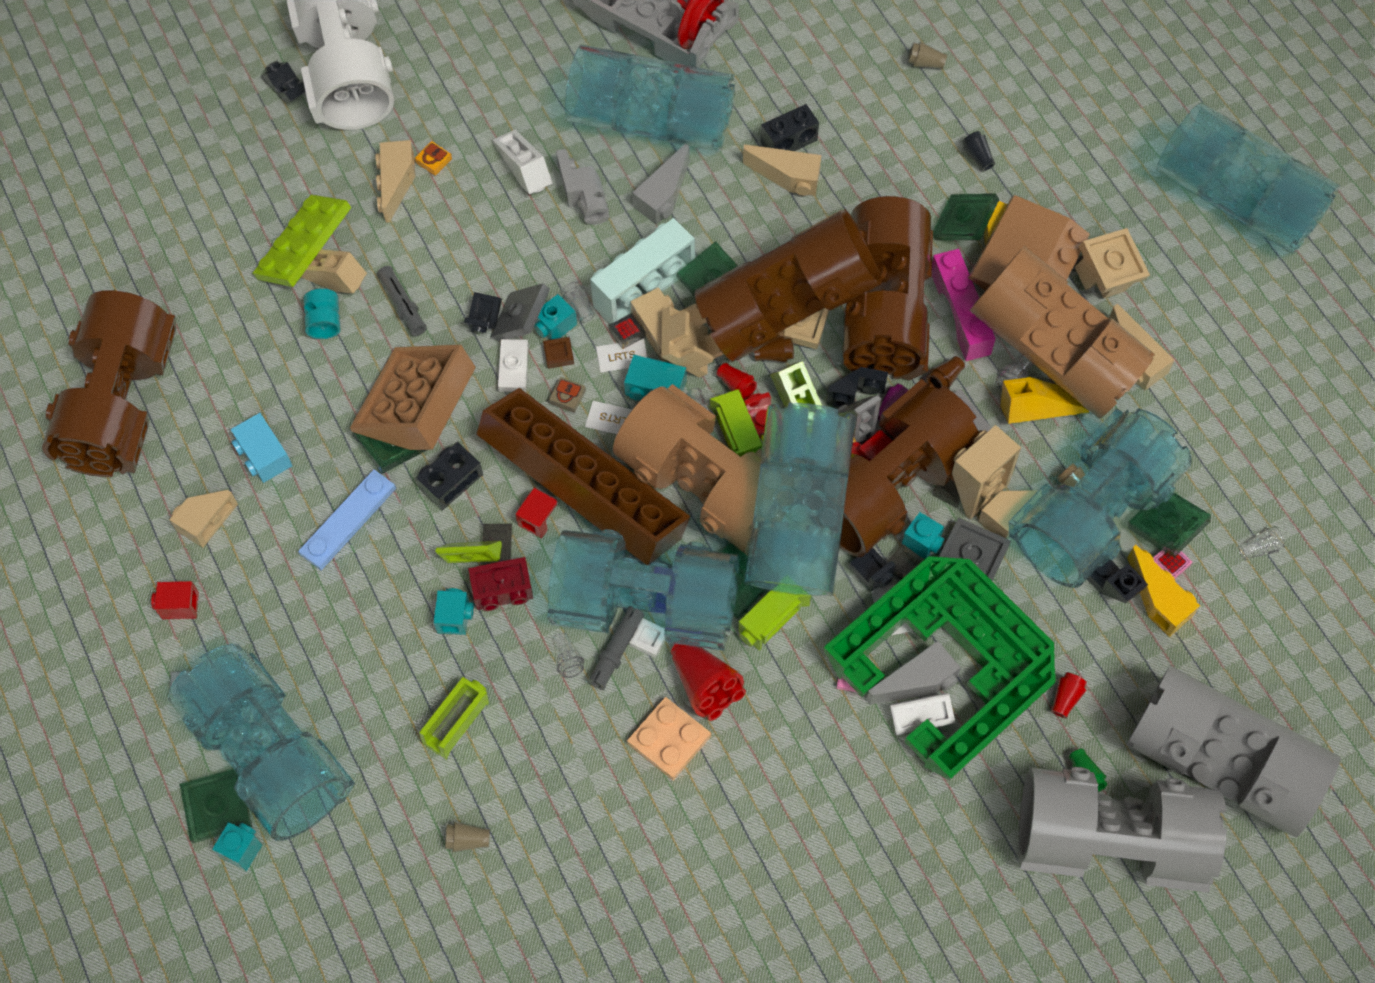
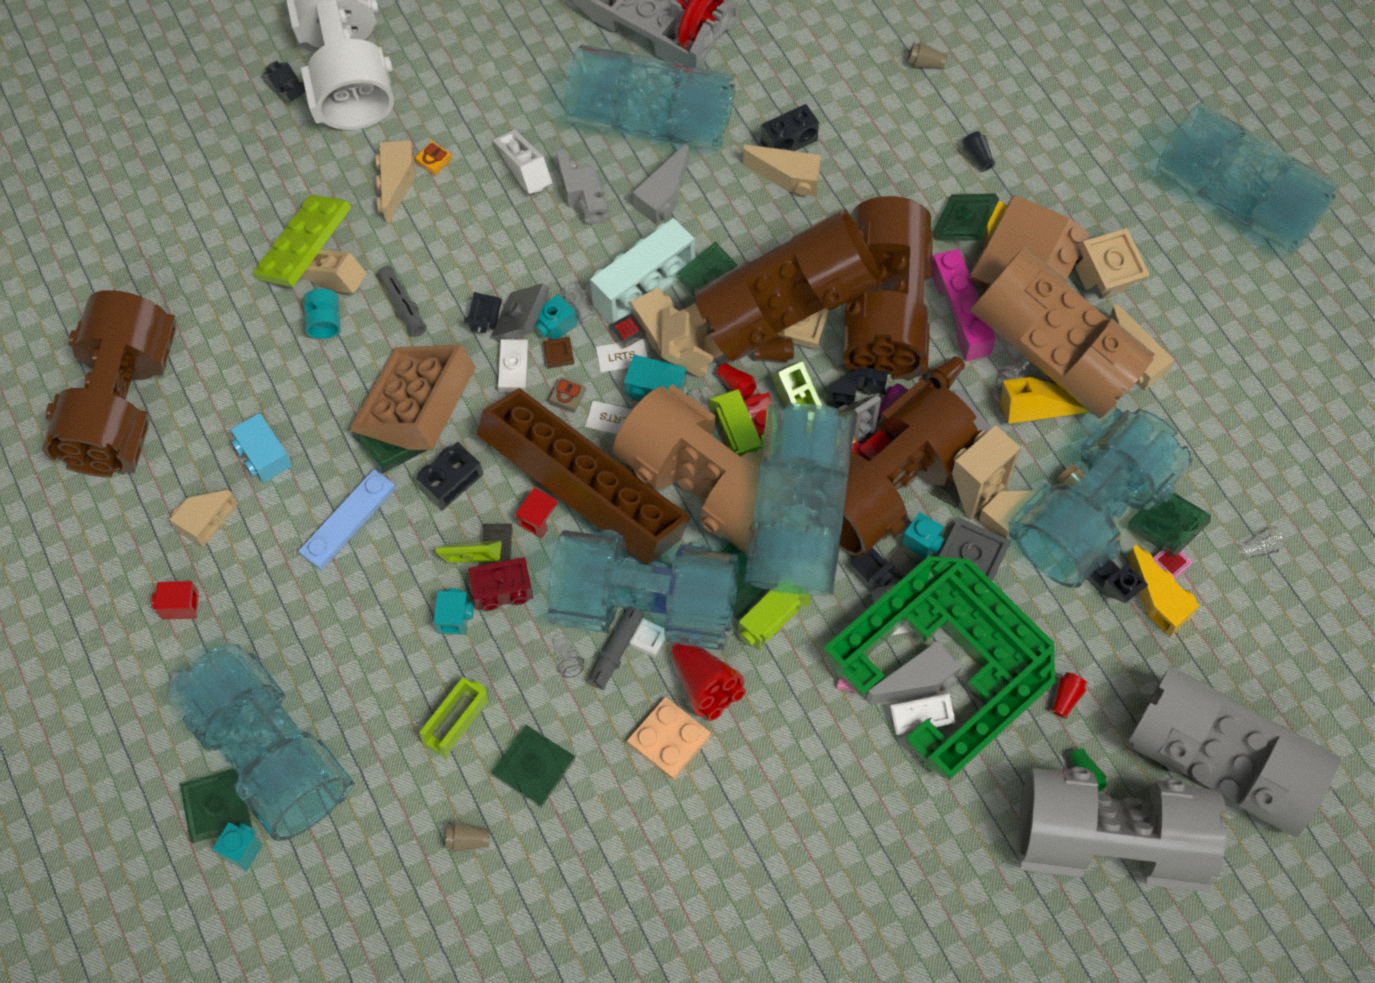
(533, 766): none -> clear green plate

